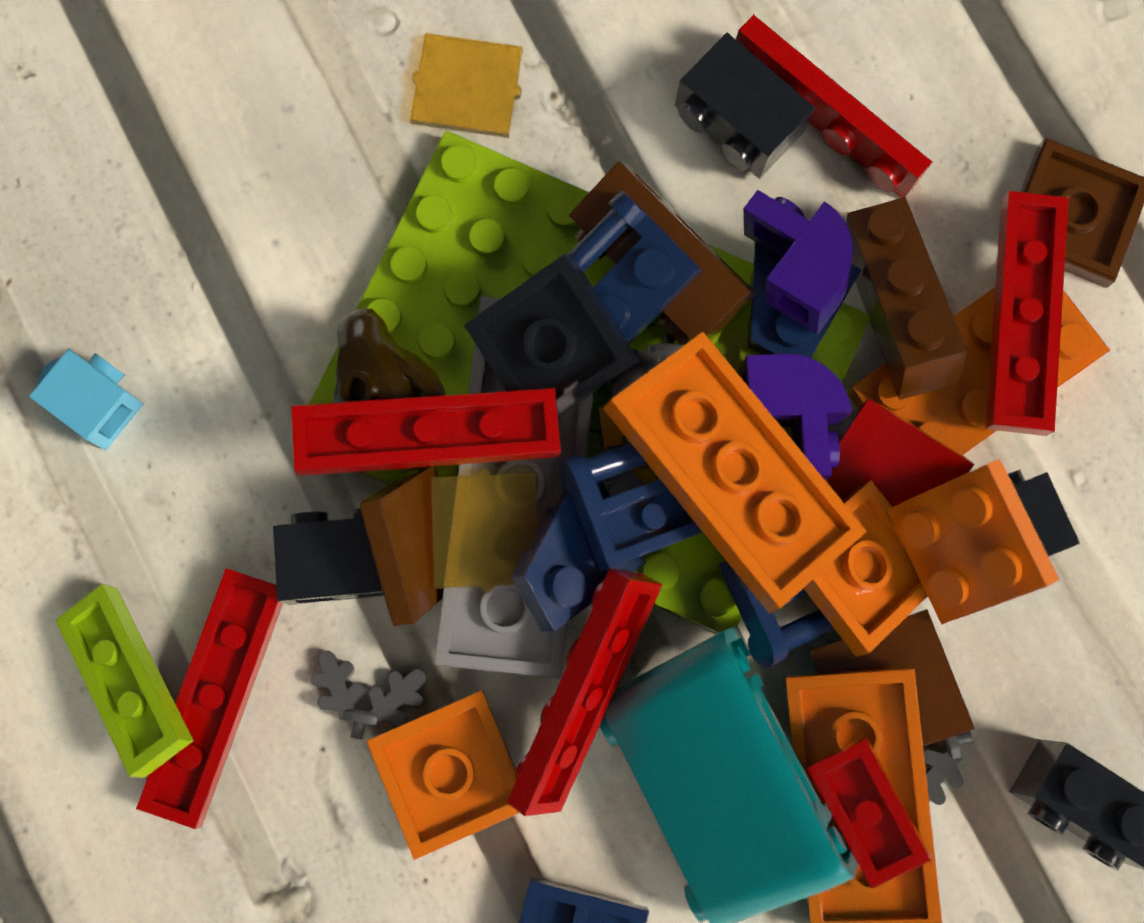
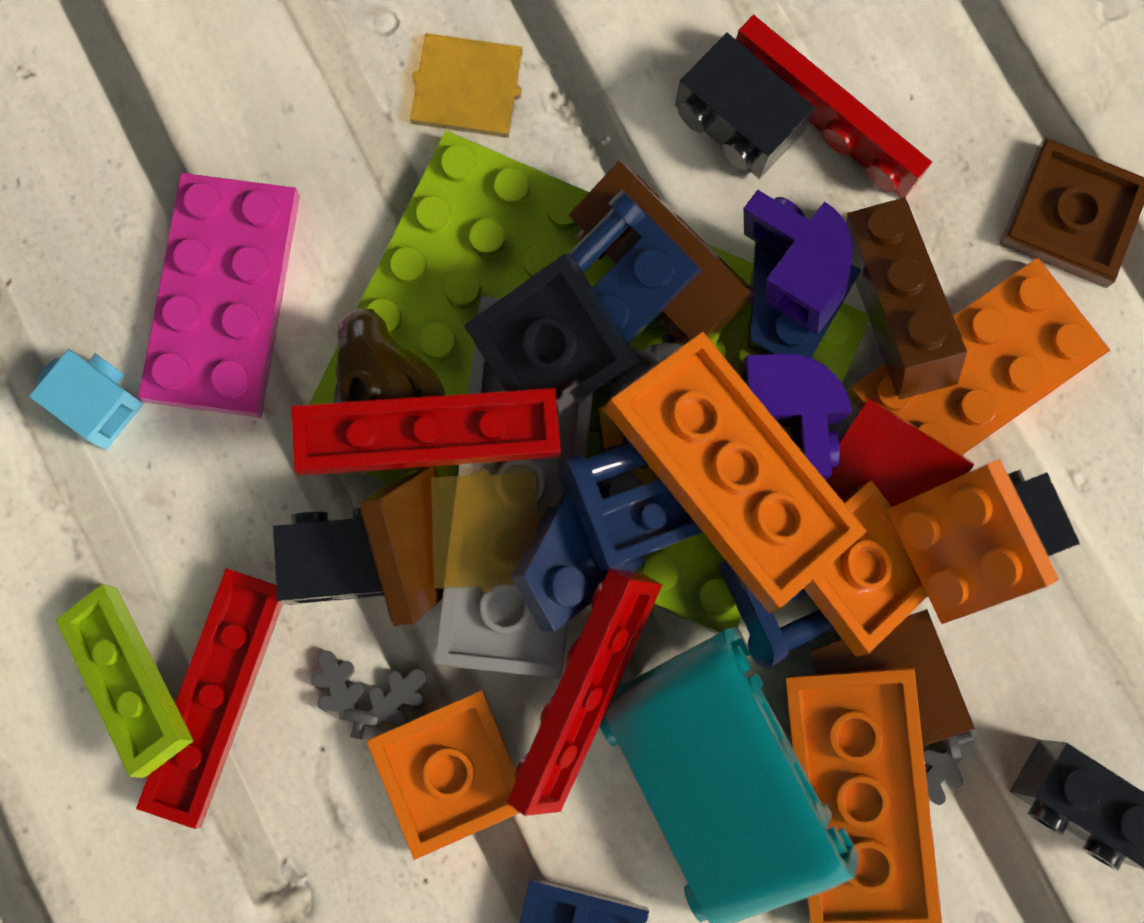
(220, 295): none -> dark pink plate
(869, 812): red plate -> none
(1027, 314): red plate -> none

